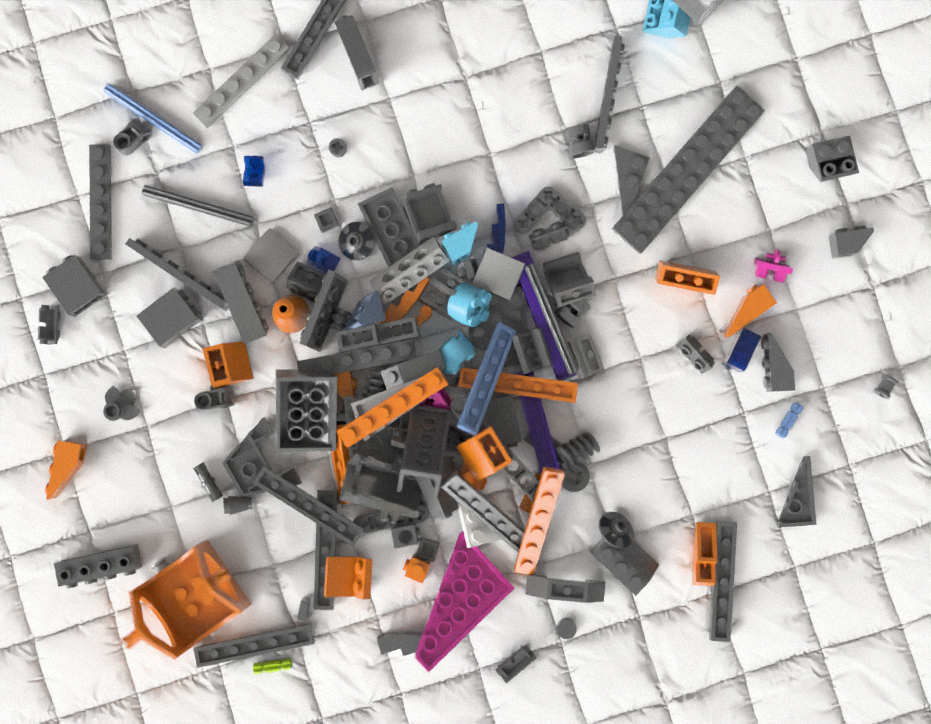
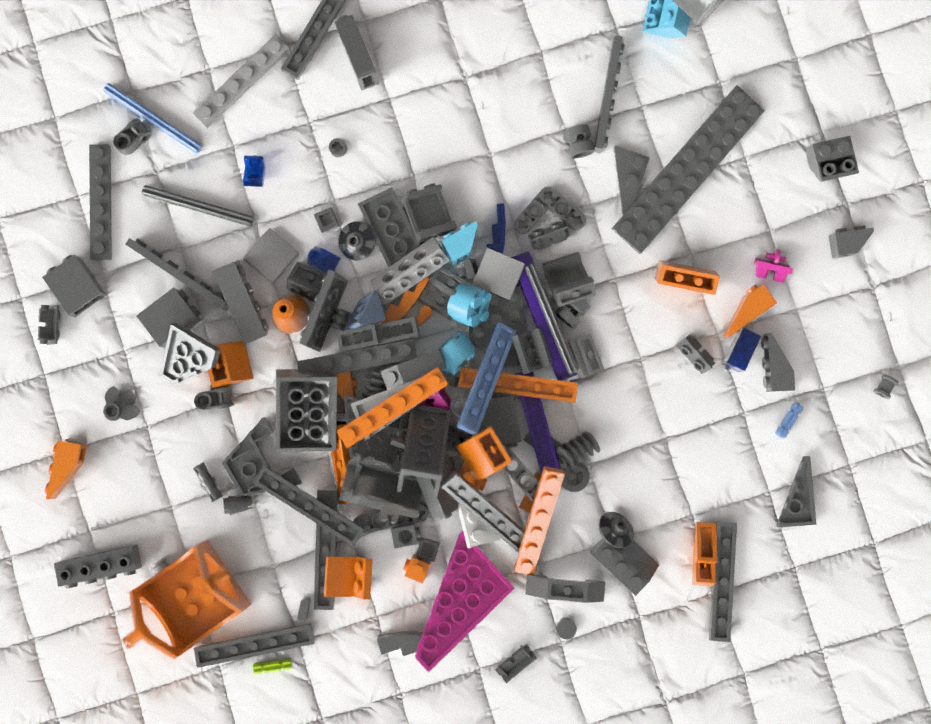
(186, 355): none -> plate

